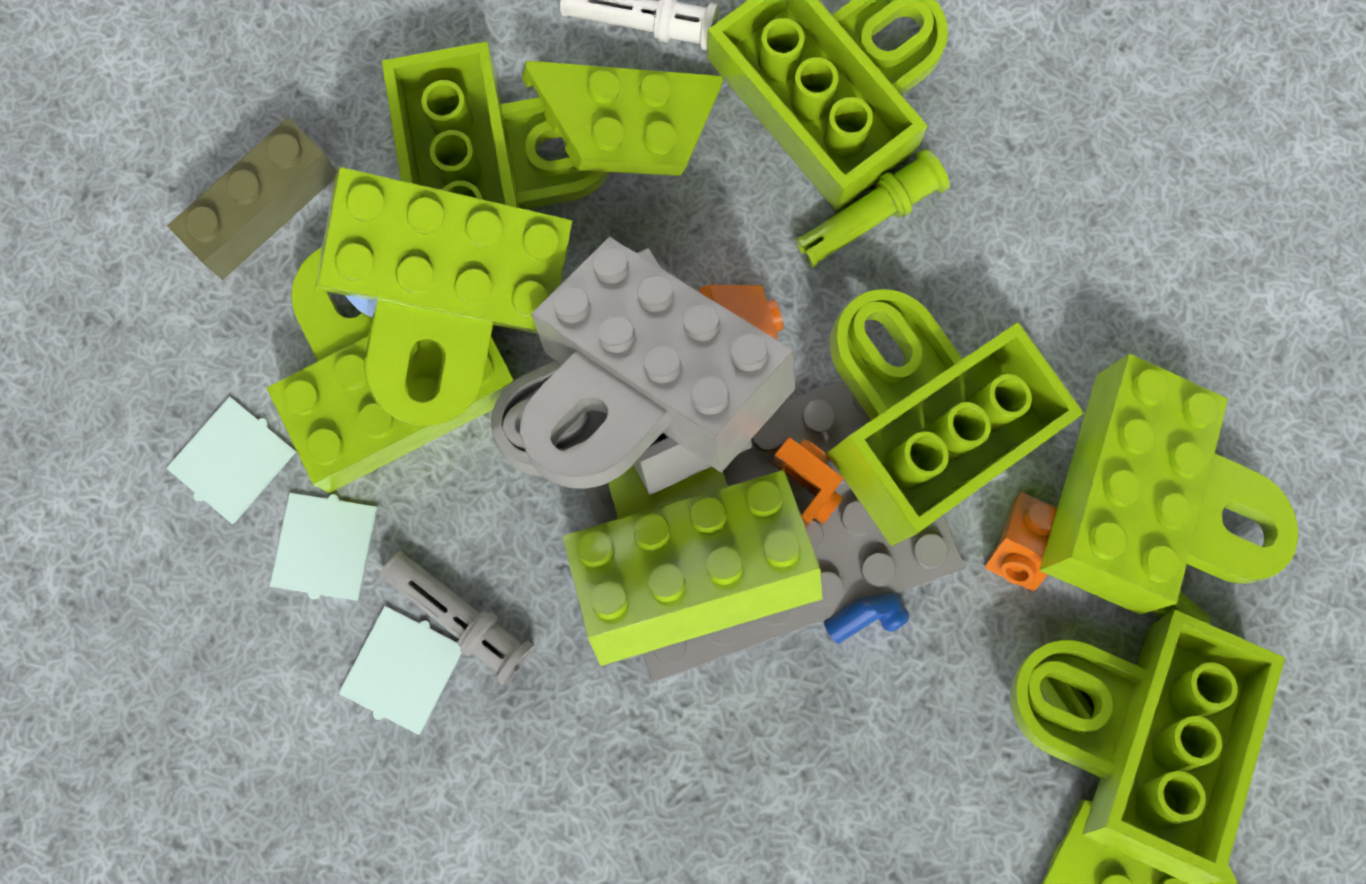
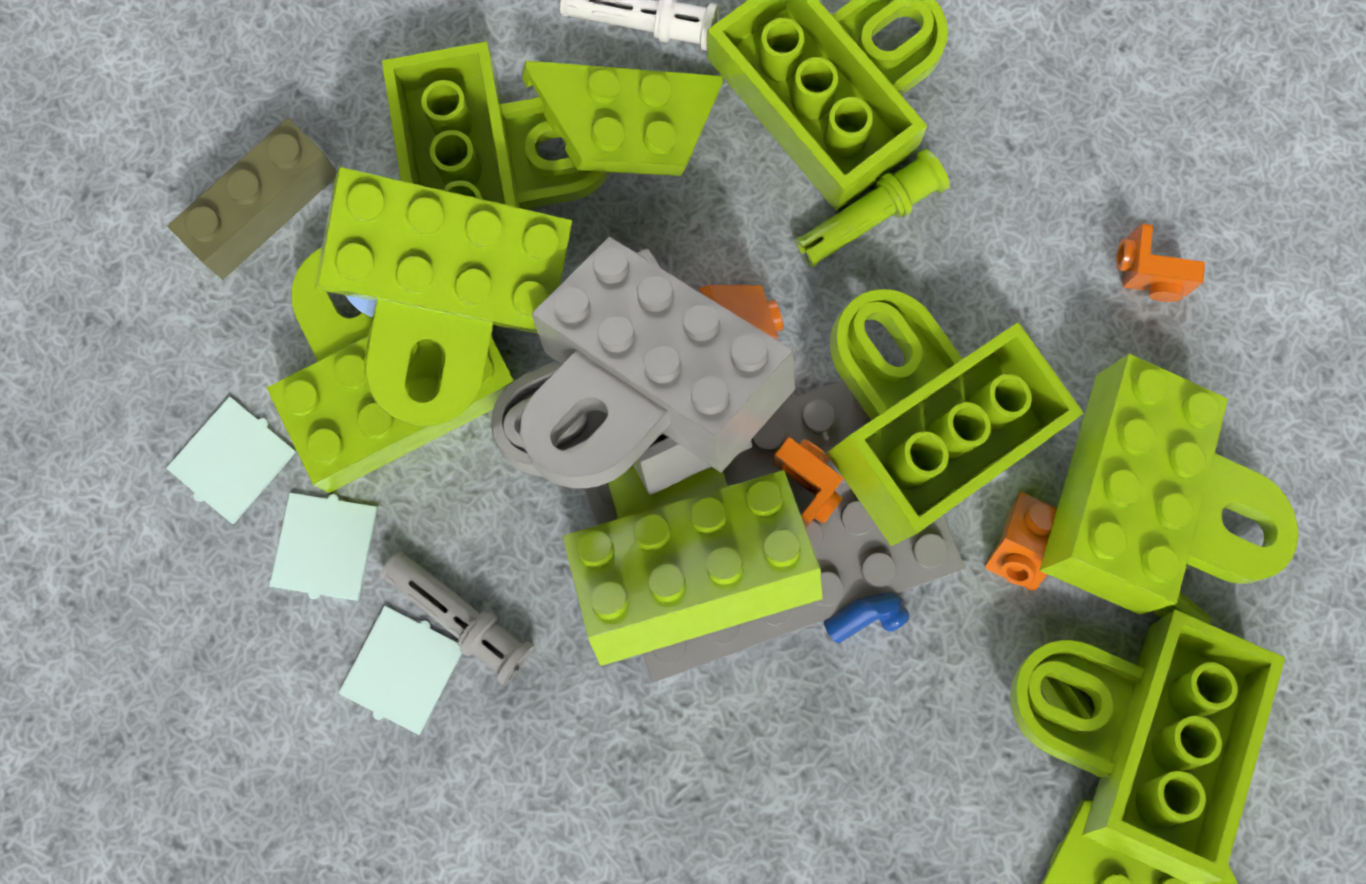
(1162, 276): none -> orange bracket

